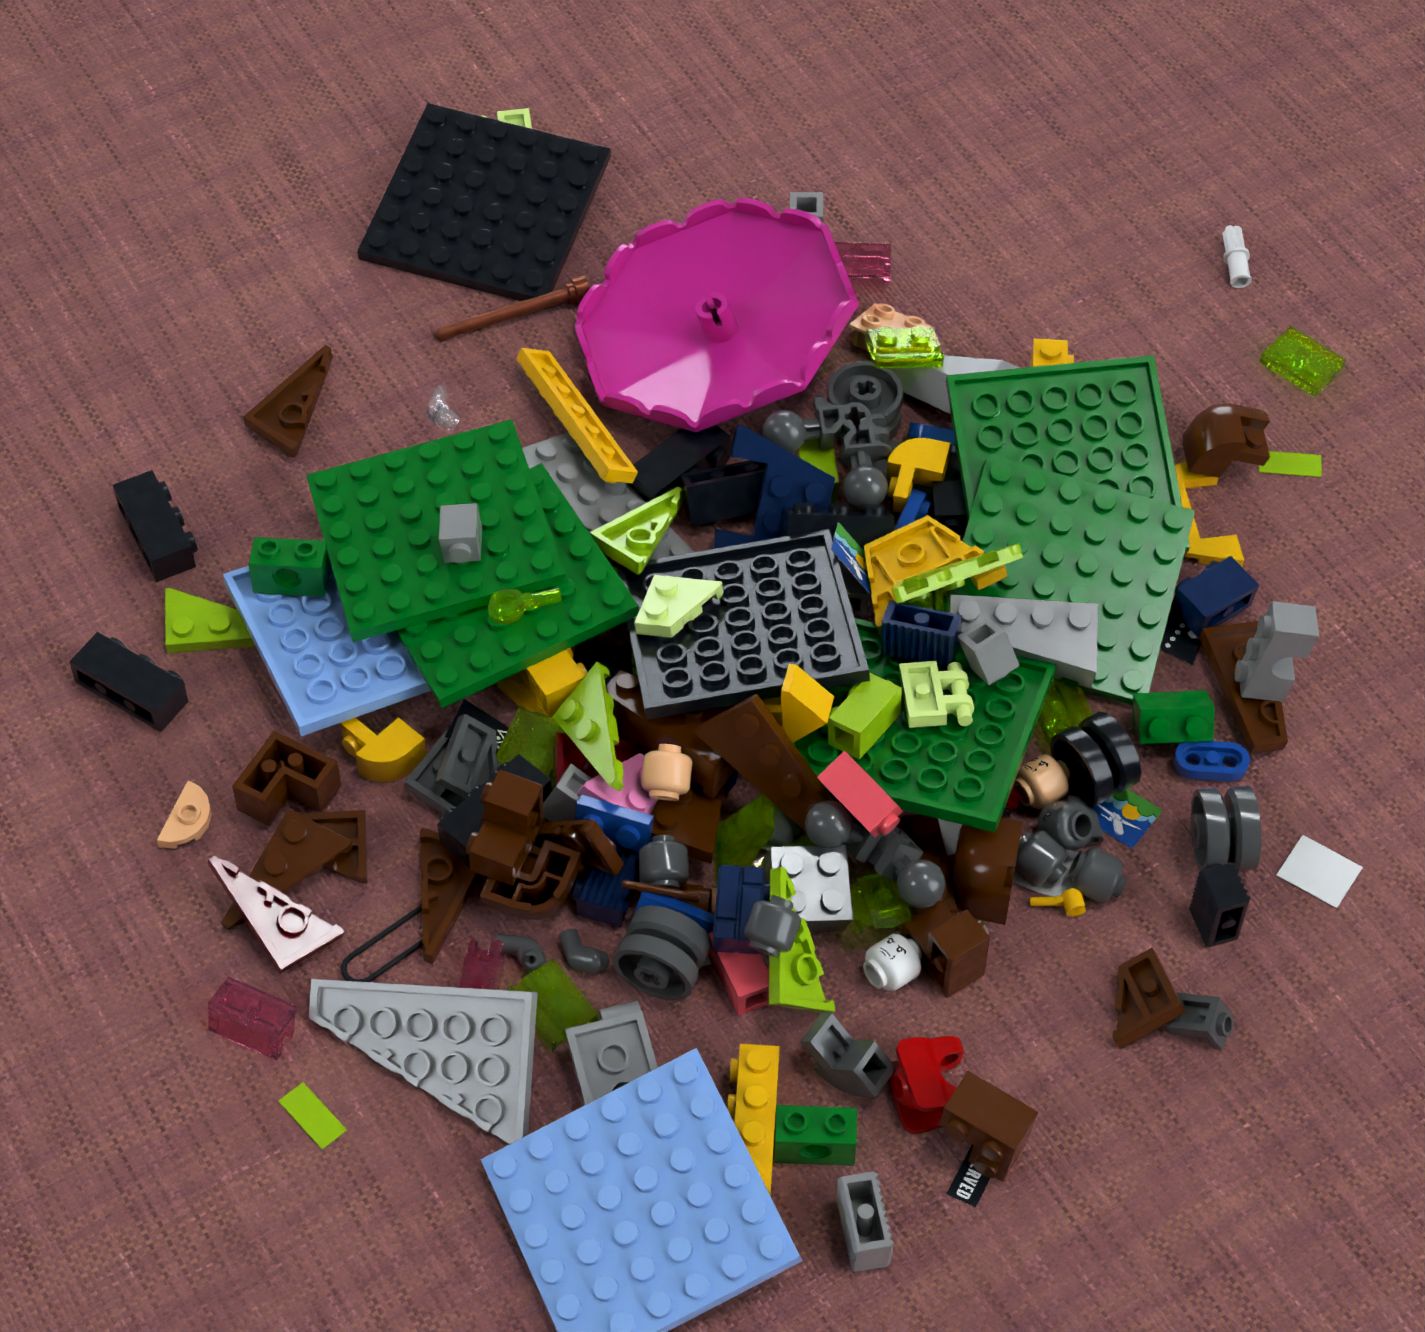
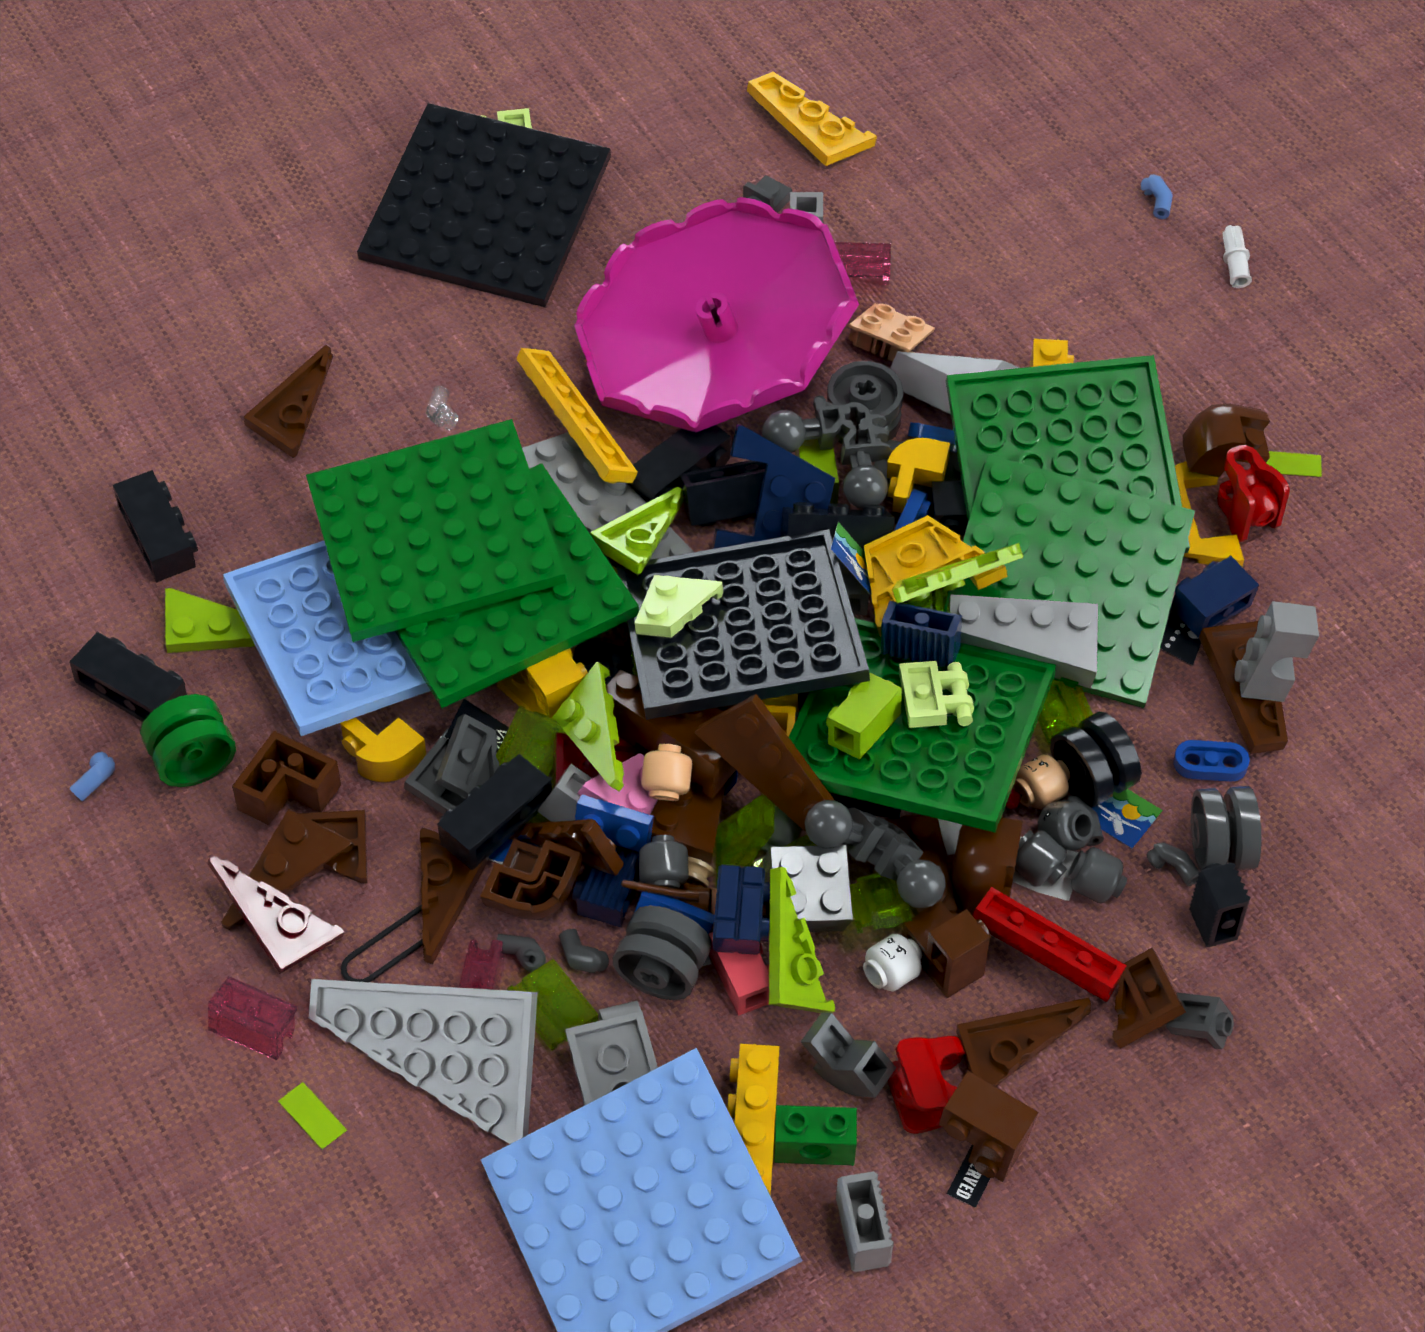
(101, 769): none -> medium blue arm
(188, 740): none -> green wheel
(188, 818): light nougat plate -> none
(289, 567): green brick -> none
(460, 533): light grey brick -> none
(509, 605): clear neon green plate -> none
(509, 827): reddish brown brick -> none
(572, 292): copper piece -> none
(699, 872): none -> tan bush
(769, 192): none -> dark grey bracket
(772, 926): dark grey head -> none
(804, 704): yellow slope -> none
(808, 120): none -> yellow wing
(861, 795): coral brick -> none
(904, 347): clear neon green plate -> none
(988, 651): light grey brick -> none
(1006, 1042): none -> reddish brown wing
(1049, 944): none -> red fence
(1070, 899): yellow hand -> none
(1162, 193): none -> medium blue arm
(1173, 717): green brick -> none
(1179, 859): none -> dark grey arm
(1257, 493): none -> red piece
(1302, 361): clear neon green plate -> none
(1319, 871): white sticker -> none

